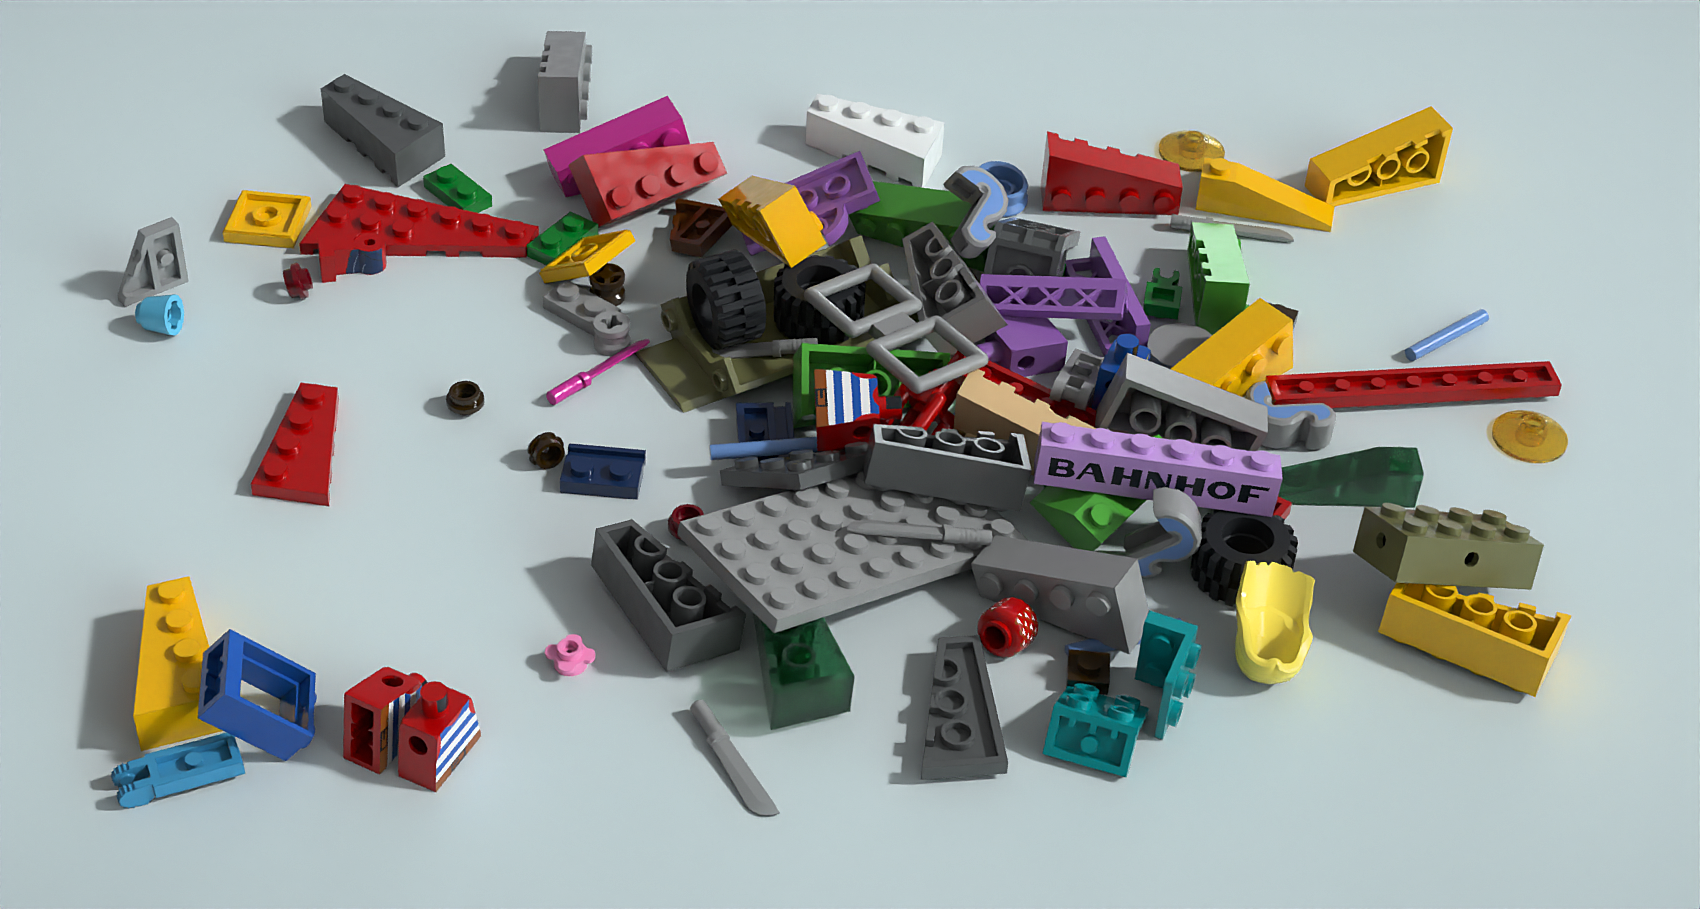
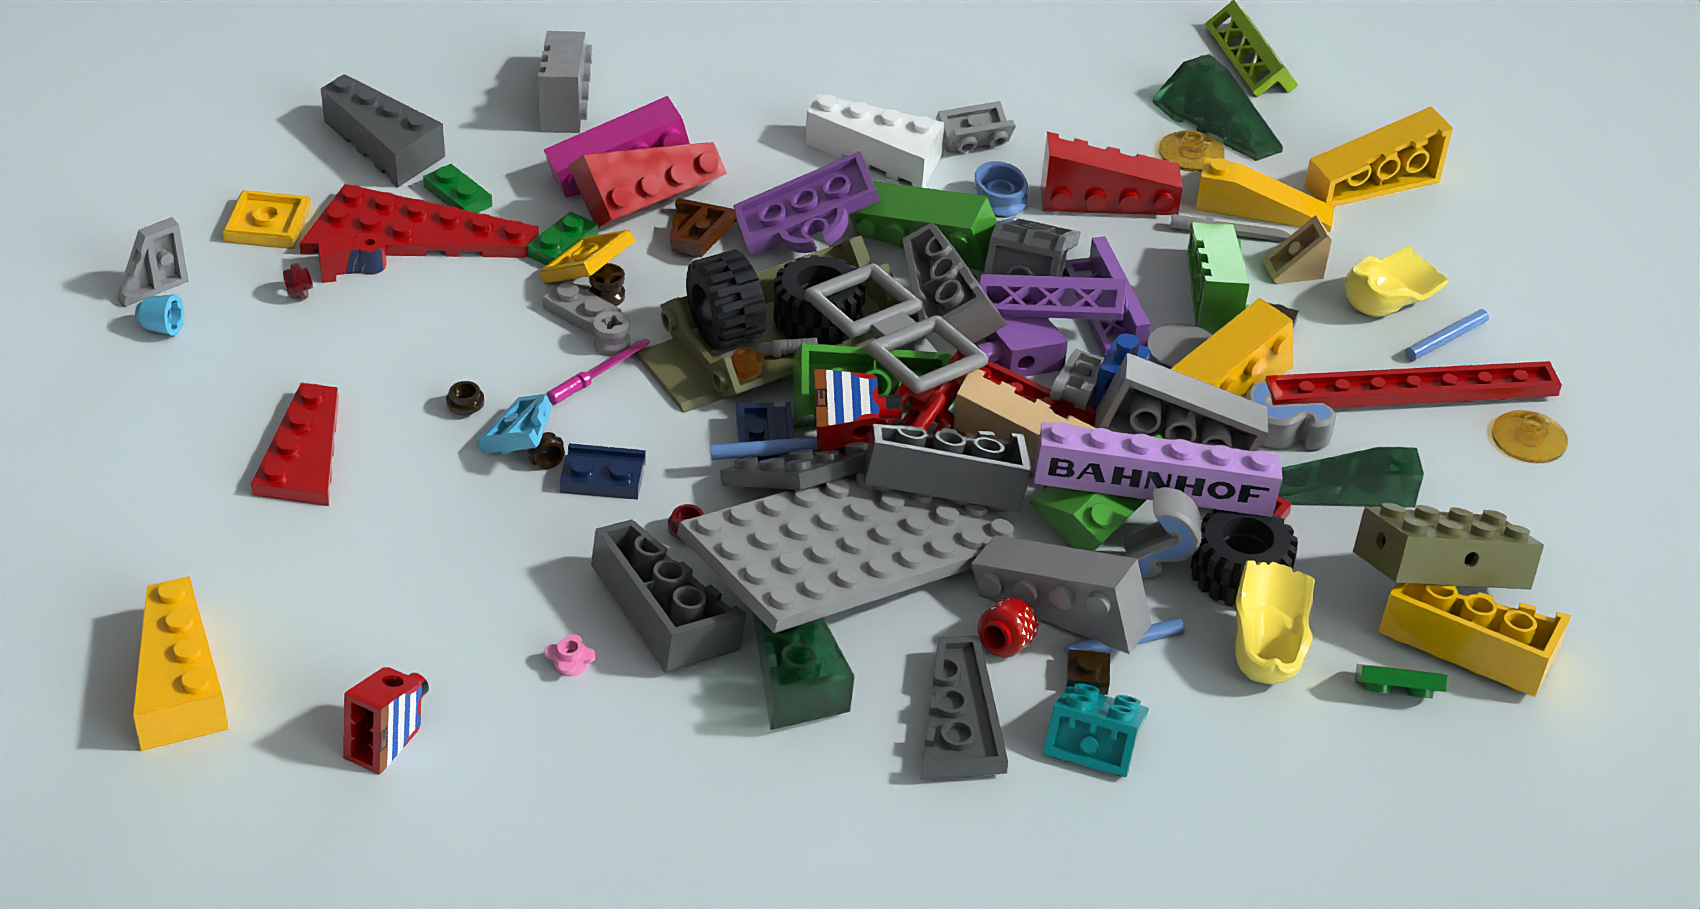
(177, 769): dark azure hinge -> none
(220, 704): blue window -> none
(436, 735): red torso -> none
(518, 426): none -> medium azure wing
(742, 777): light grey piece -> none
(747, 363): none -> clear orange plate
(774, 218): yellow wedge -> none
(946, 533): light grey piece -> none
(975, 127): none -> light grey bracket
(988, 207): light grey animal -> none
(1163, 296): green plate -> none
(1165, 662): teal bracket -> none
(1215, 102): none -> clear green wedge
(1259, 46): none -> lime fence
(1301, 255): none -> tan slope
(1383, 678): none -> green plate
(1392, 282): none -> light yellow hair

